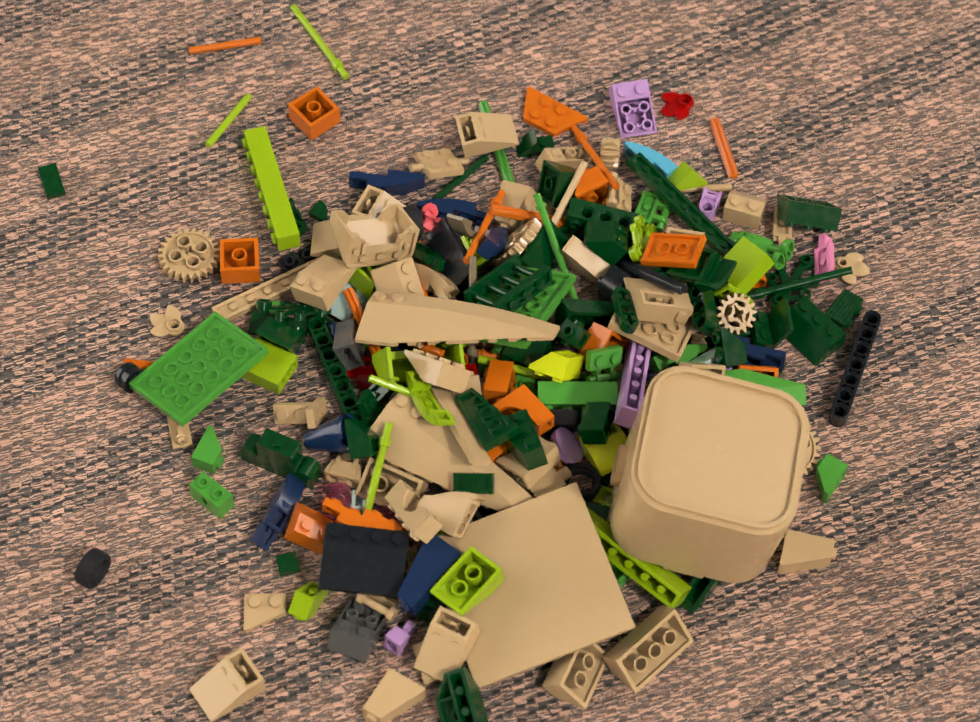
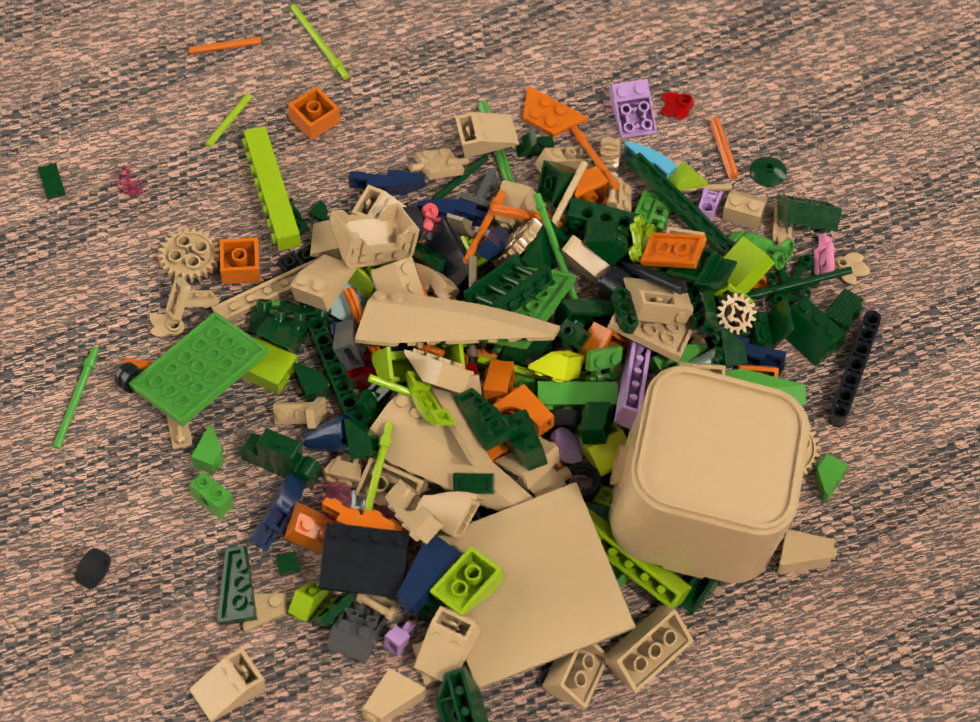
(88, 365): none -> bright green bar
(130, 187): none -> clear pink bracket
(183, 297): none -> tan bracket
(237, 591): none -> dark green wing
(311, 382): none -> dark green slope
(336, 605): none -> dark green plate
(484, 193): none -> dark grey bracket
(768, 177): none -> dark green dish

